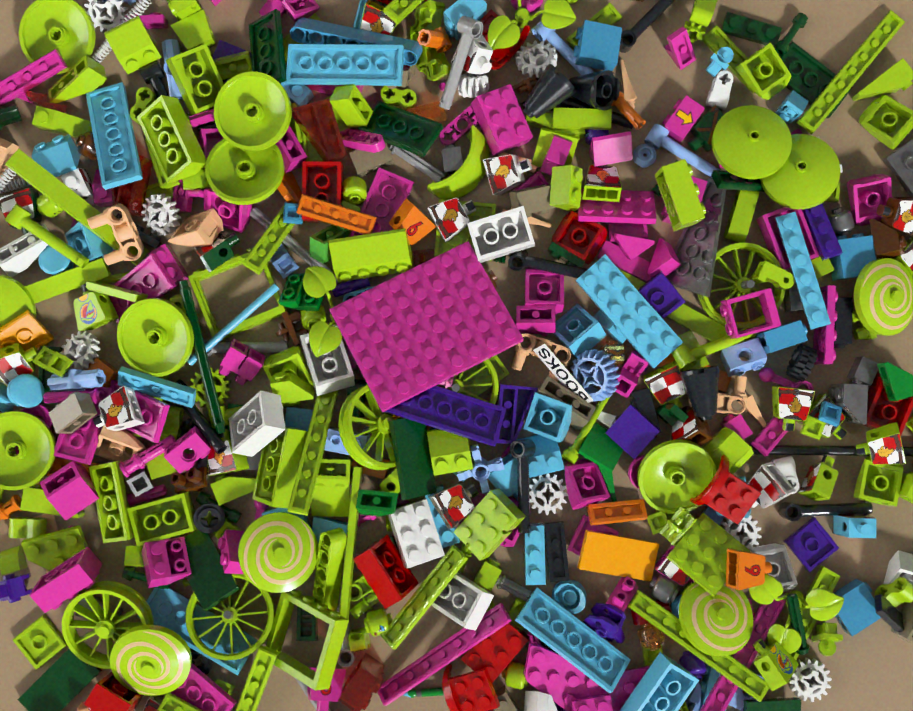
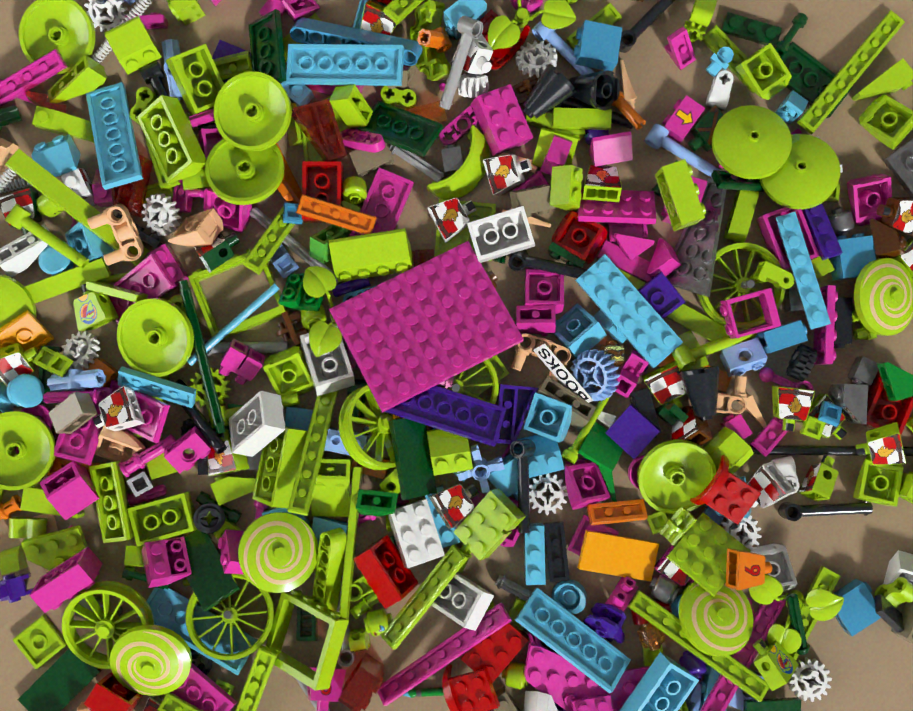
(86, 145): reddish brown head -> none
(173, 423): lime axle -> none
(190, 480): reddish brown hips -> none
(195, 31): lime torso -> none
(291, 151): dark pink brick -> none
(291, 387): lime slope -> none
(413, 220): orange torso -> none
(488, 573): lime brick -> none
(642, 161): light blue plate -> none
(811, 544): dark purple tile -> none
(828, 637): lime hips -> none
(857, 526): medium azure torso -> none

